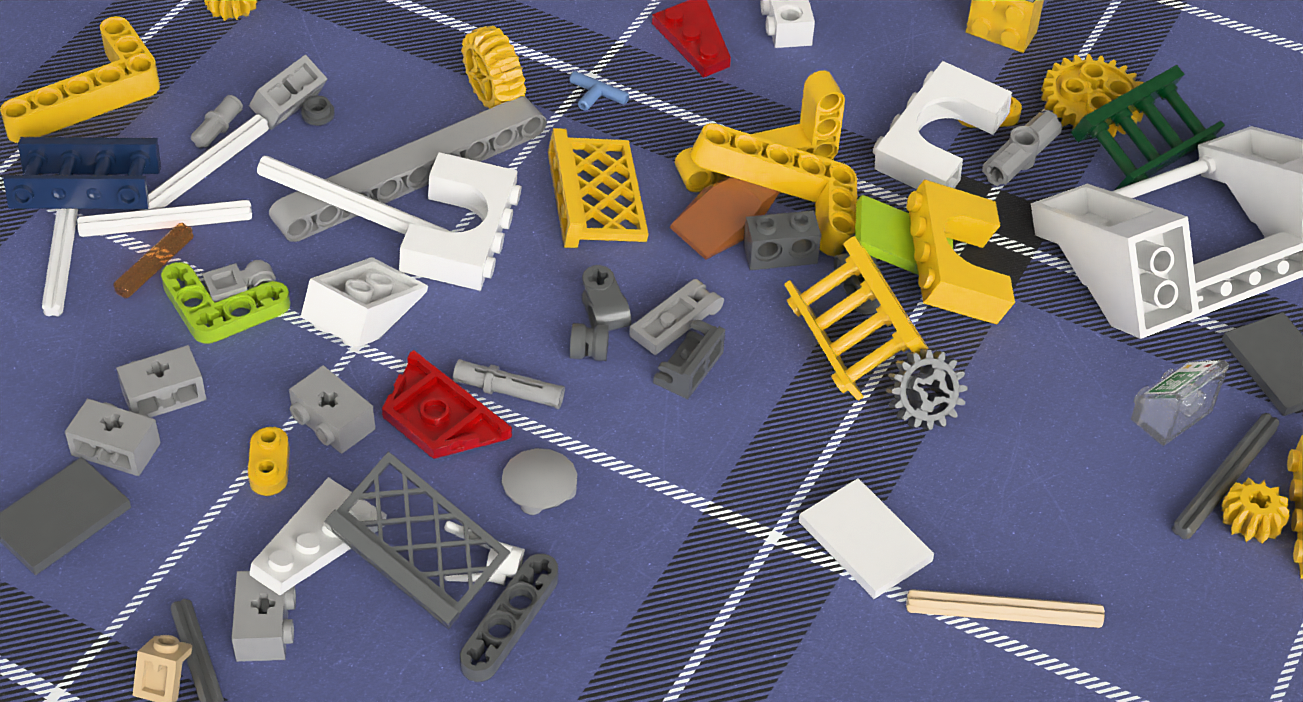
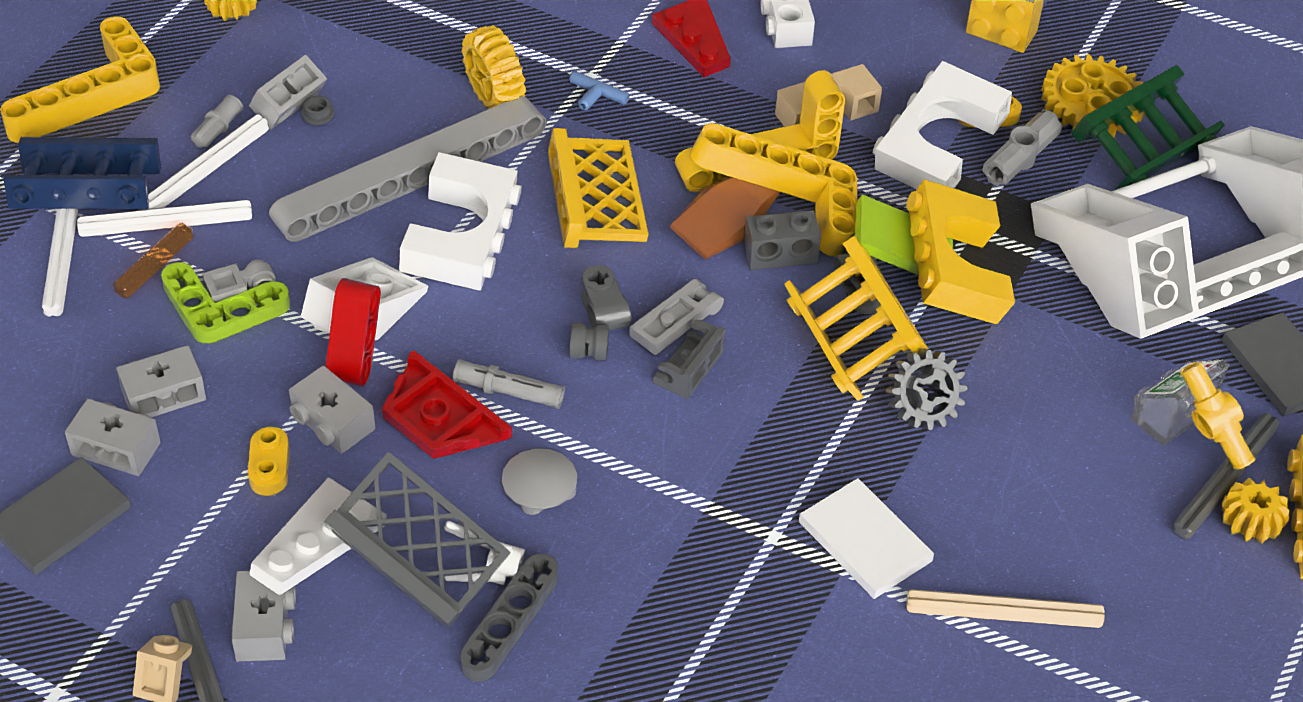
(339, 196): white axle -> none
(353, 331): none -> red beam
(856, 83): none -> tan arch
(1217, 415): none -> yellow pin

